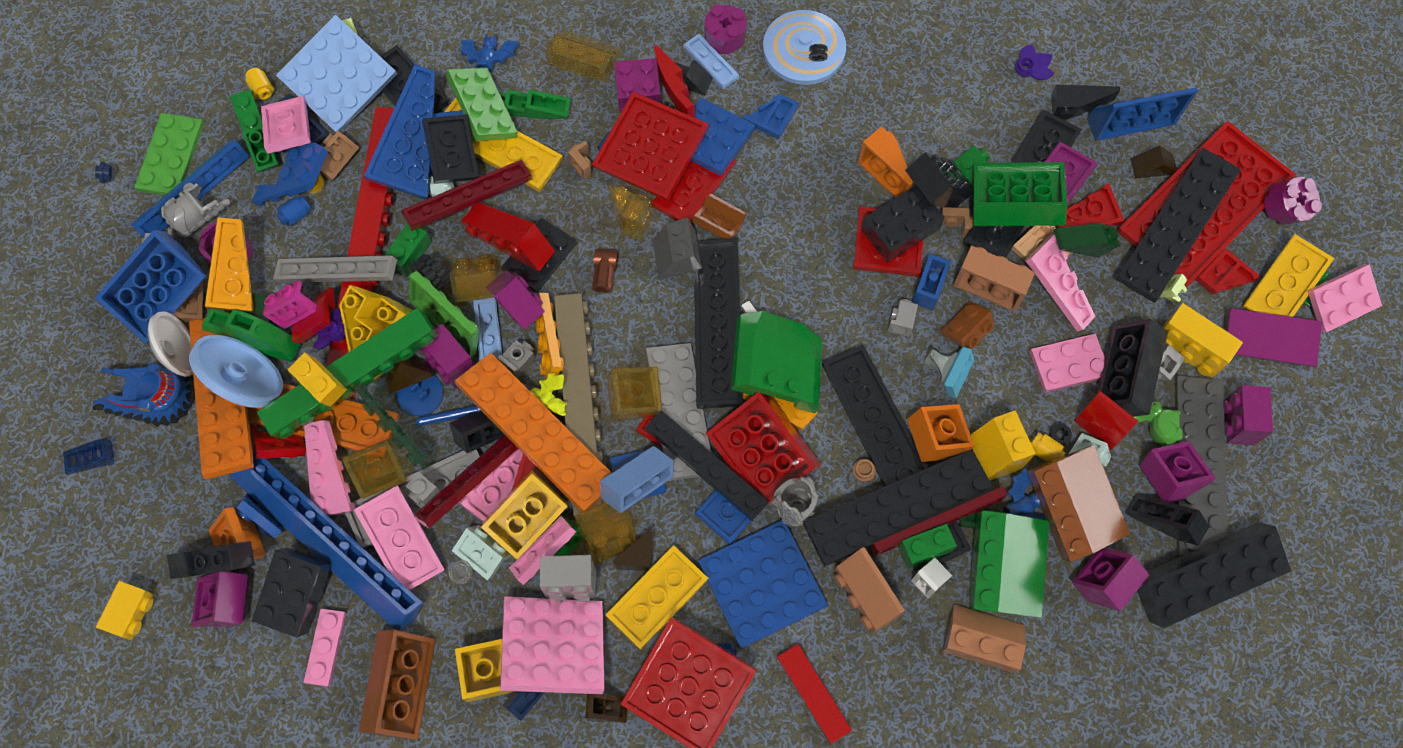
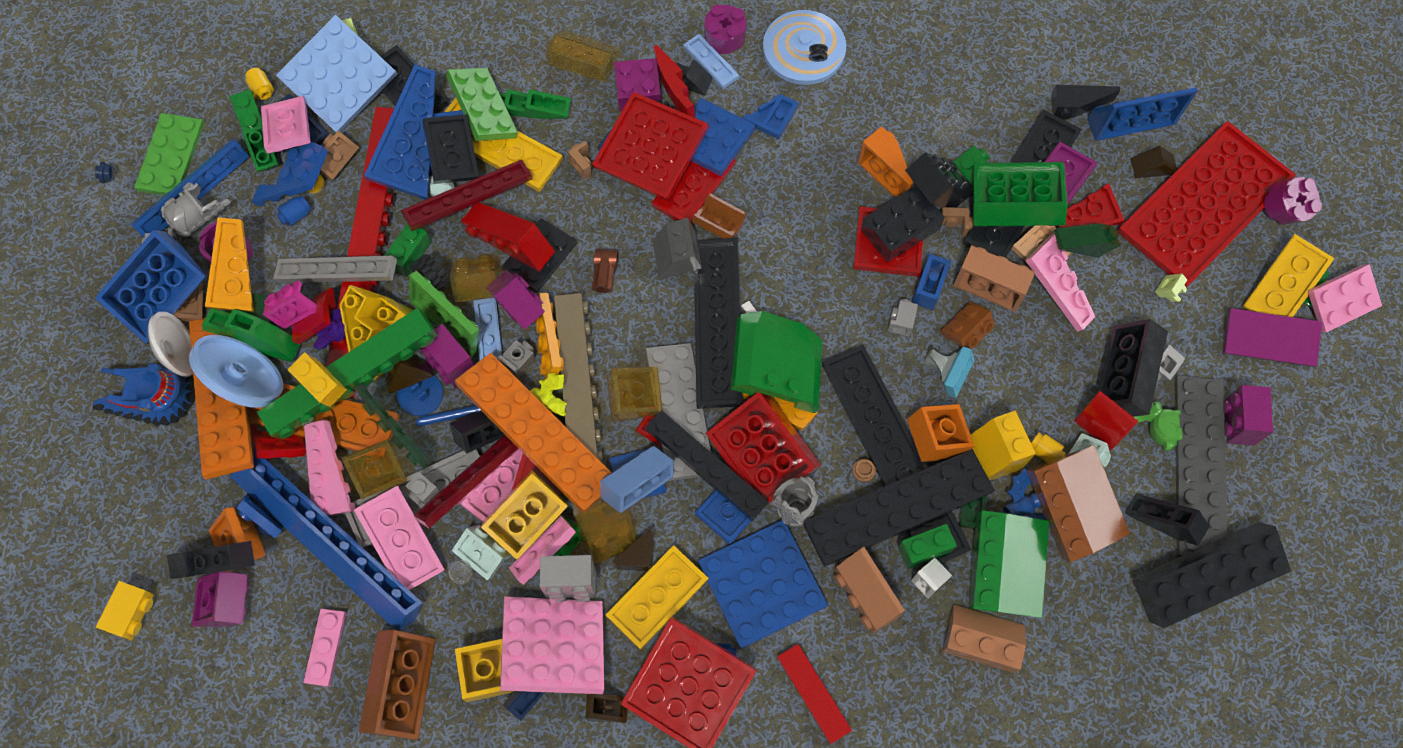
(106, 458): clear blue slope -> none
(291, 592): black brick -> none
(487, 55): blue animal -> none
(630, 211): clear yellow slope -> none
(944, 518): dark red tile -> none
(1035, 62): dark purple plate -> none
(1065, 429): black bush -> none
(1068, 362): bright pink plate -> none
(1110, 578): magenta brick -> none
(1176, 471): magenta slope -> none
(1178, 225): black plate -> none
(1200, 341): yellow piece -> none
(1226, 273): red wing -> none

